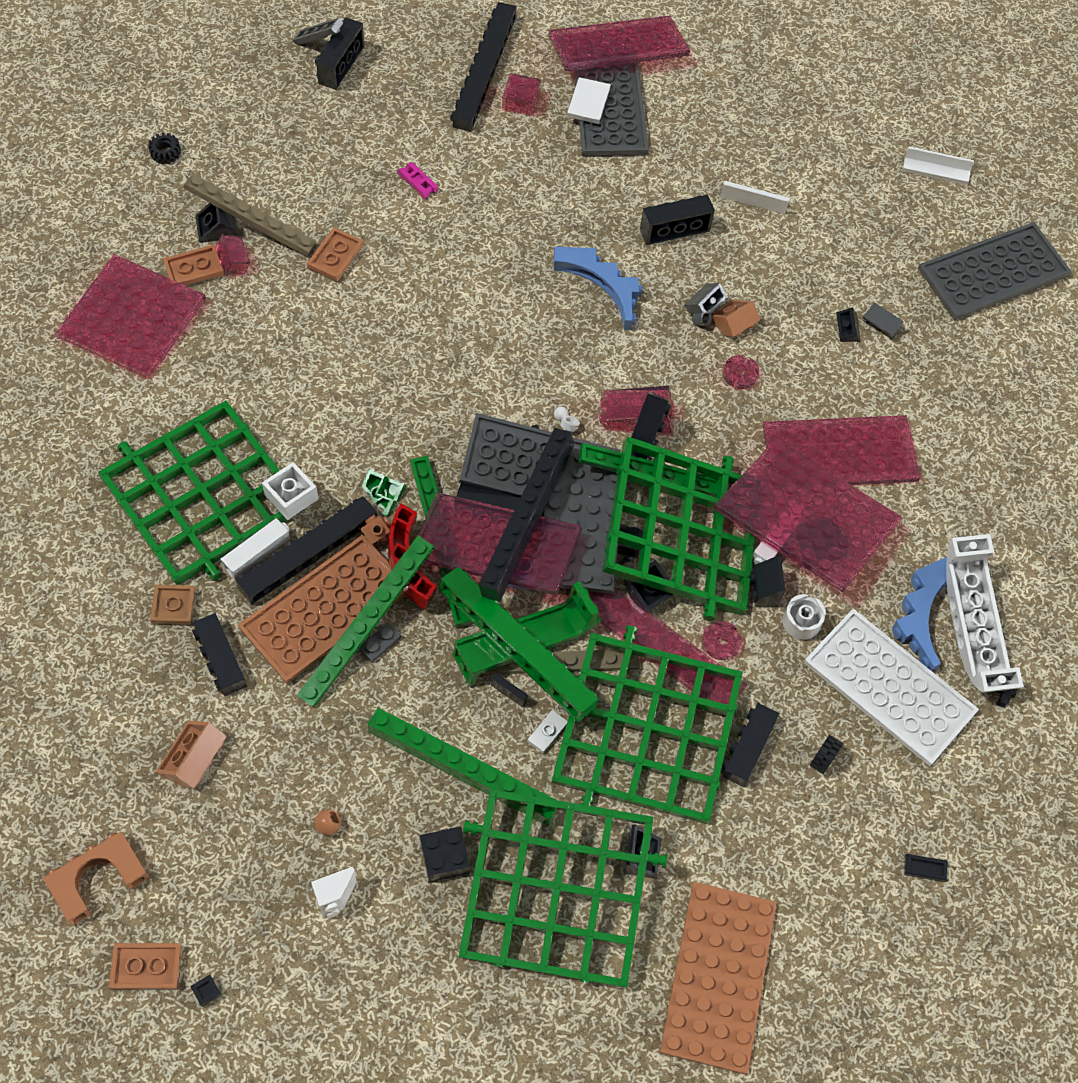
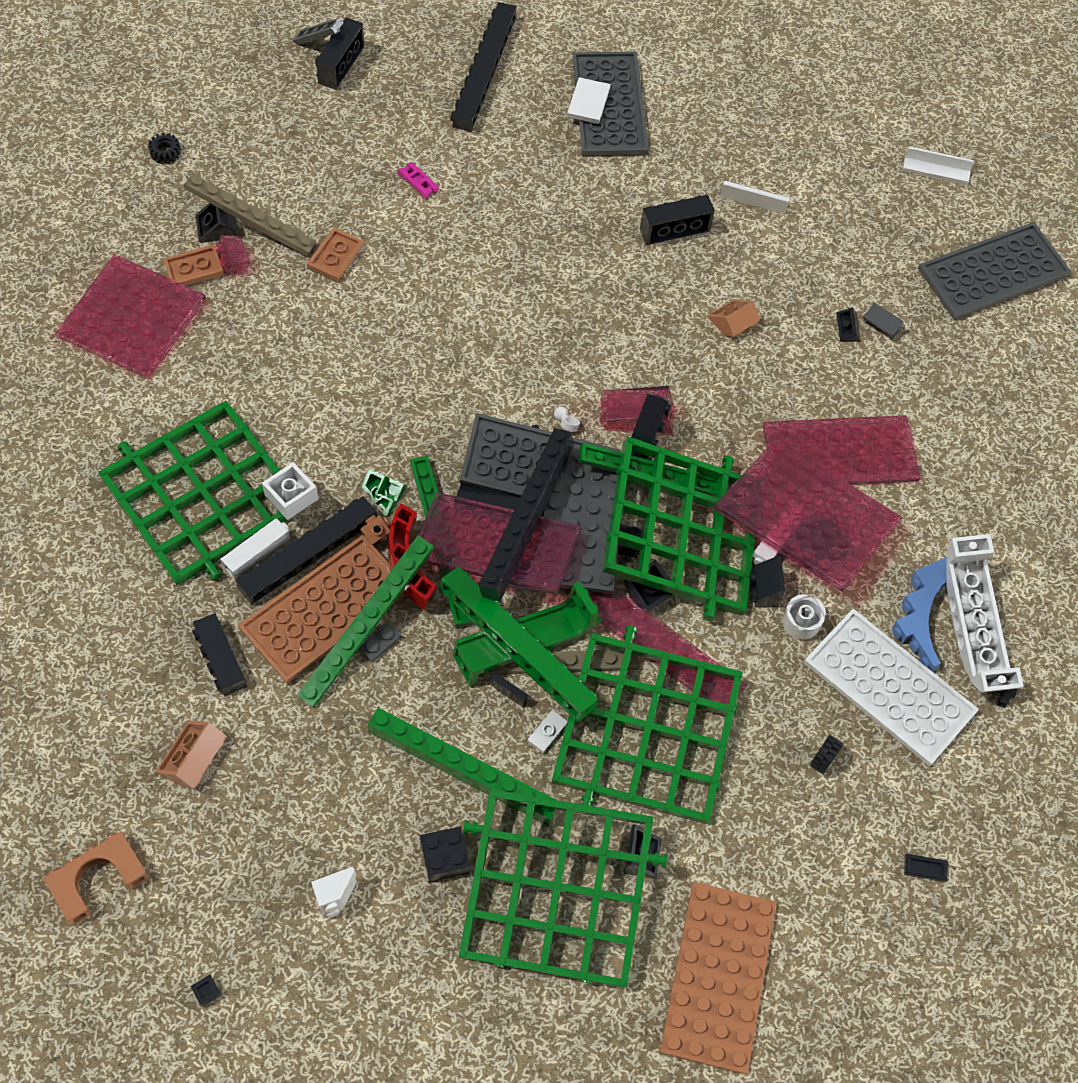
(145, 966): nougat plate -> none
(173, 604): medium nougat plate -> none
(327, 822): nougat piece -> none
(521, 94): clear pink brick -> none
(586, 264): medium blue arch -> none
(618, 43): clear pink plate -> none
(705, 302): dark grey hinge -> none
(730, 635): clear pink plate -> none
(737, 380): clear pink plate -> none
(750, 744): black brick -> none

